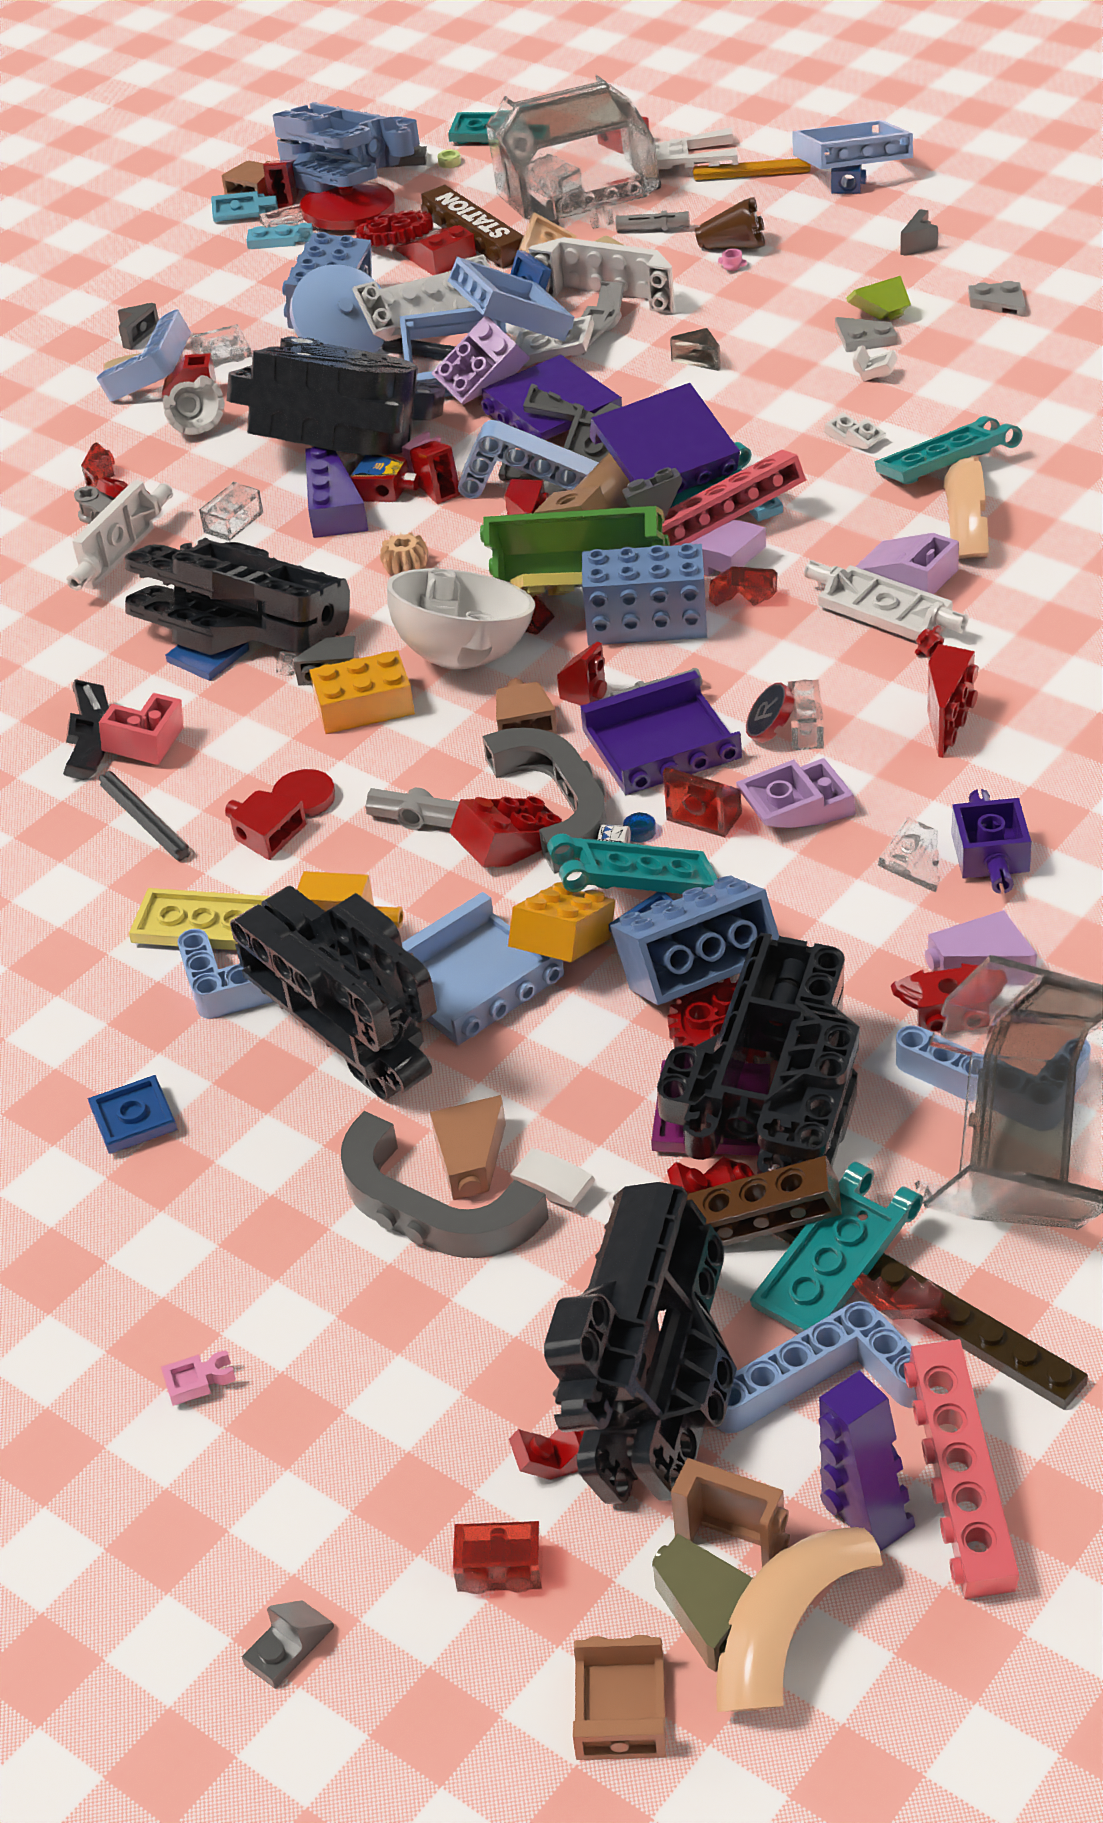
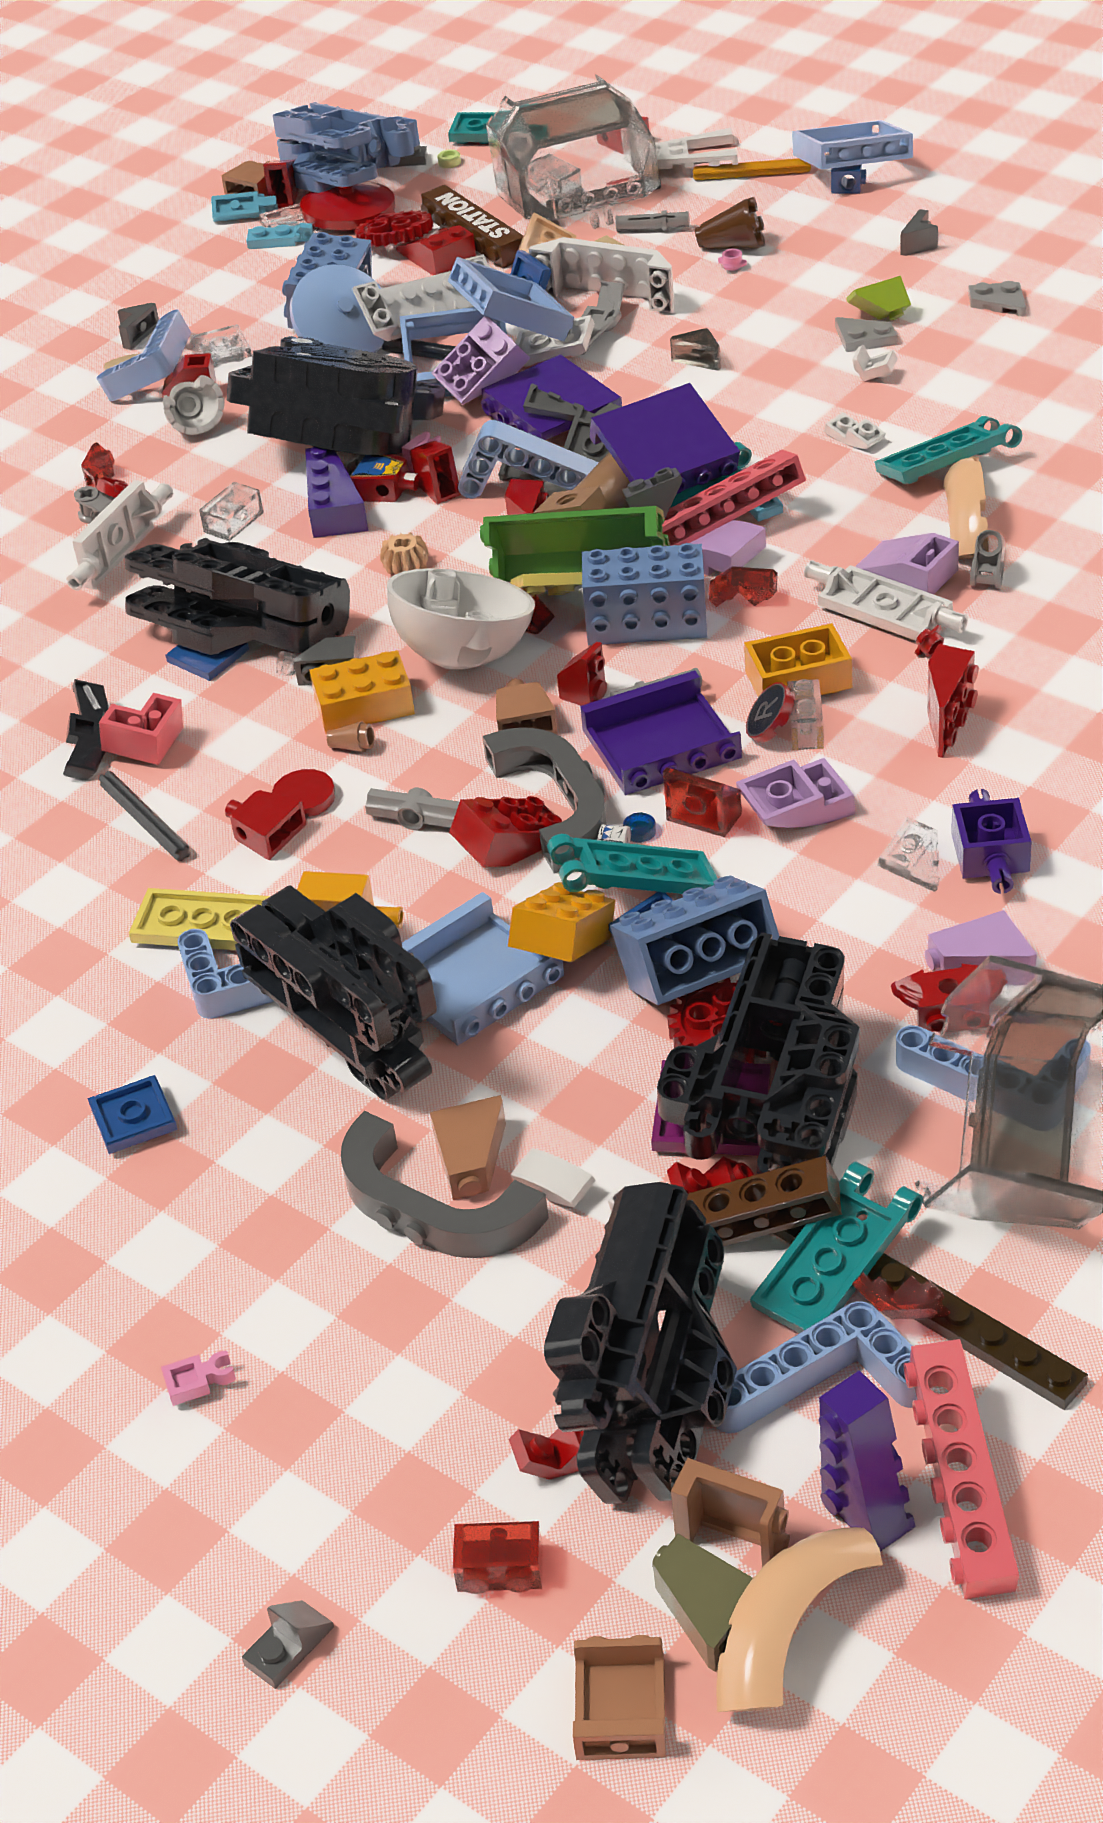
(352, 737): none -> nougat cone
(798, 656): none -> light orange brick
(988, 561): none -> light grey piece

